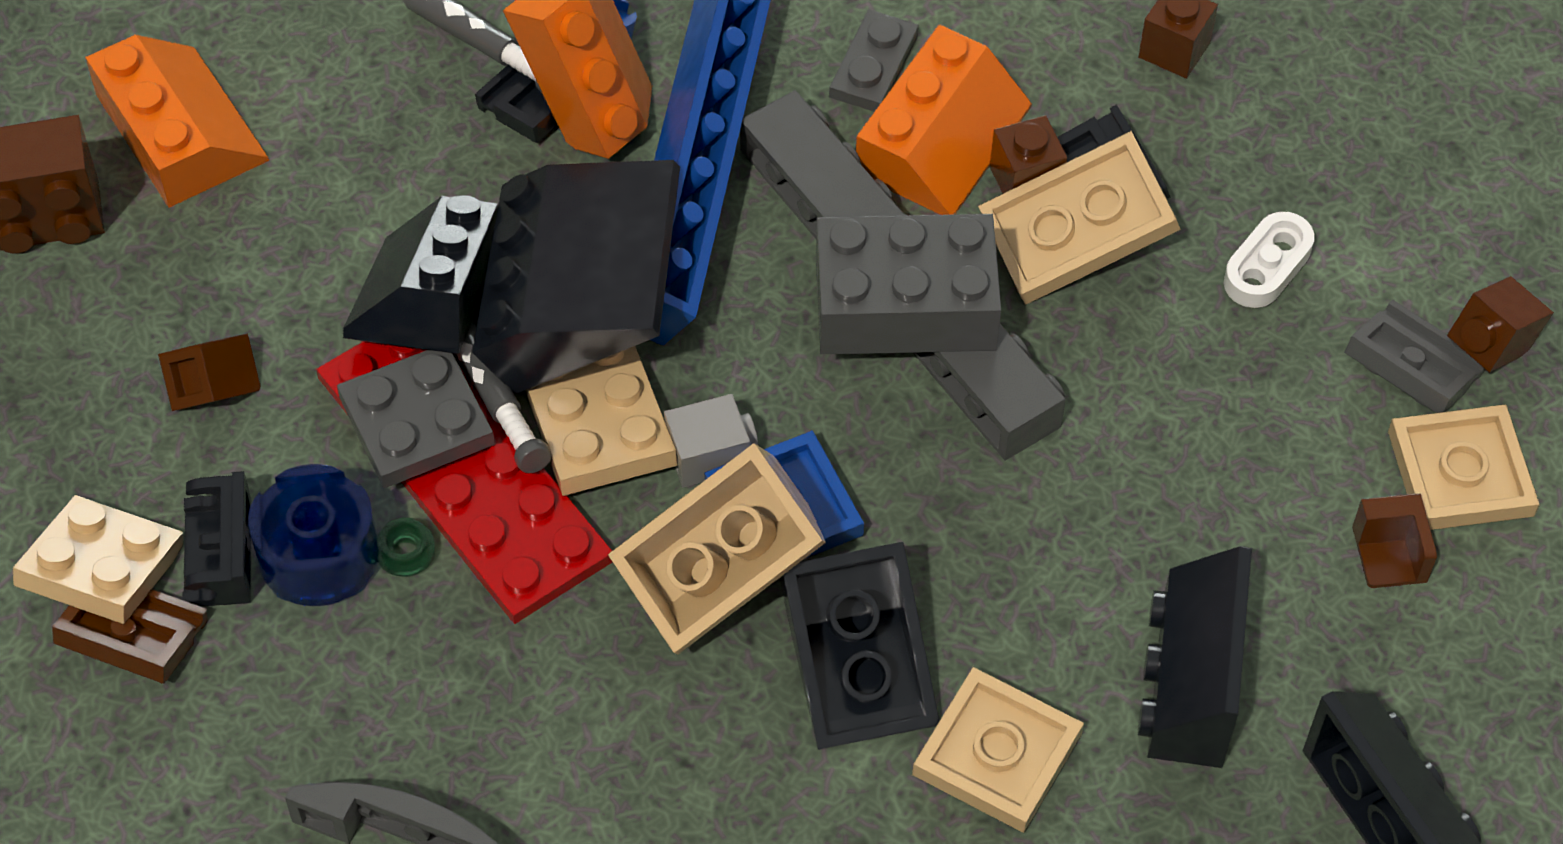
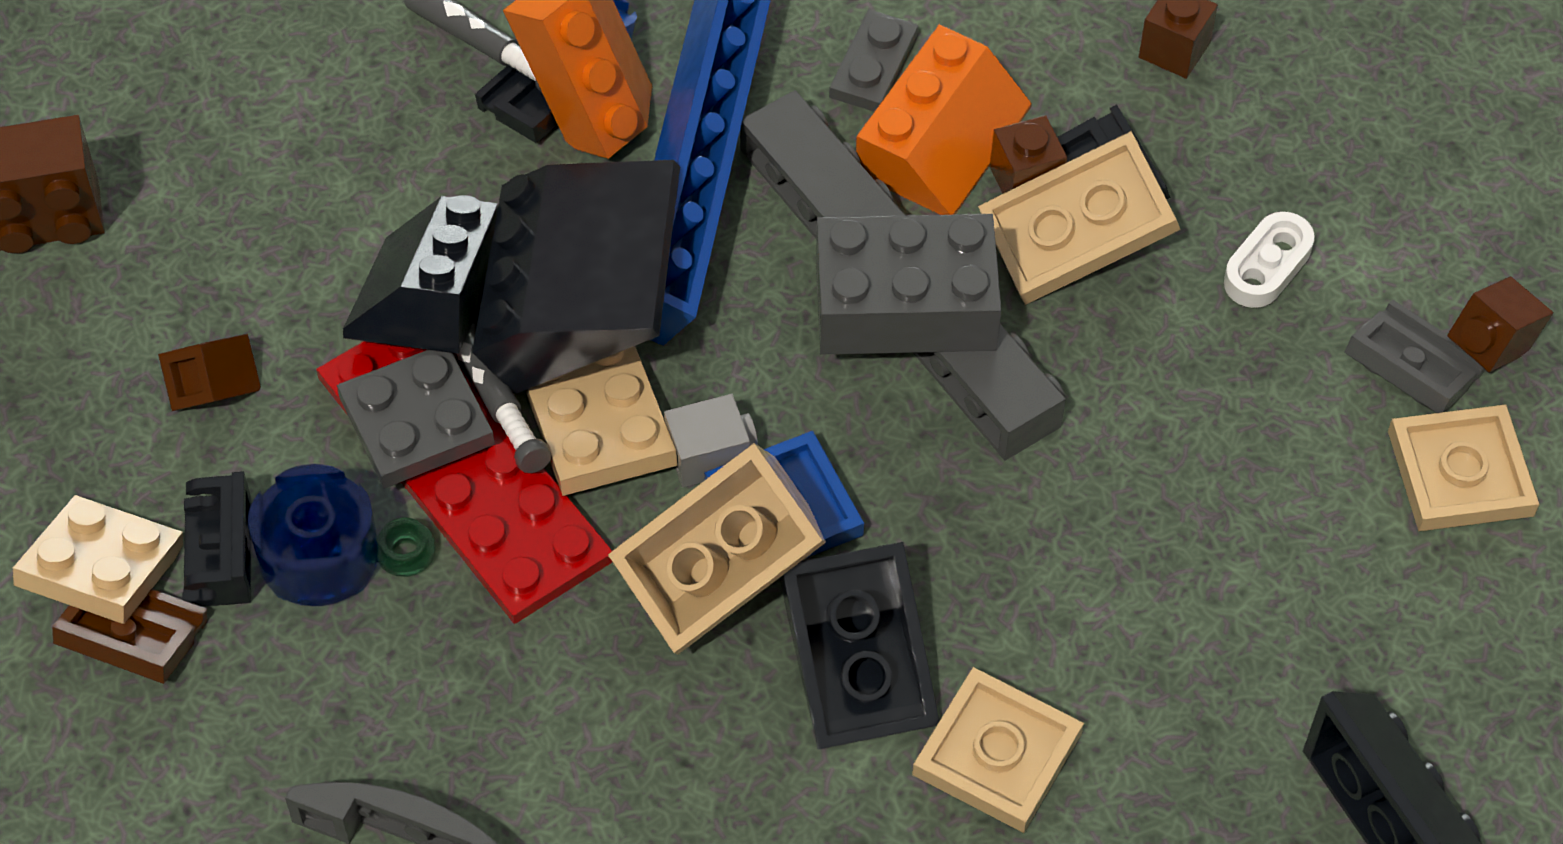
(173, 116): orange slope -> none
(1197, 659): black slope -> none
(1394, 540): reddish brown panel -> none

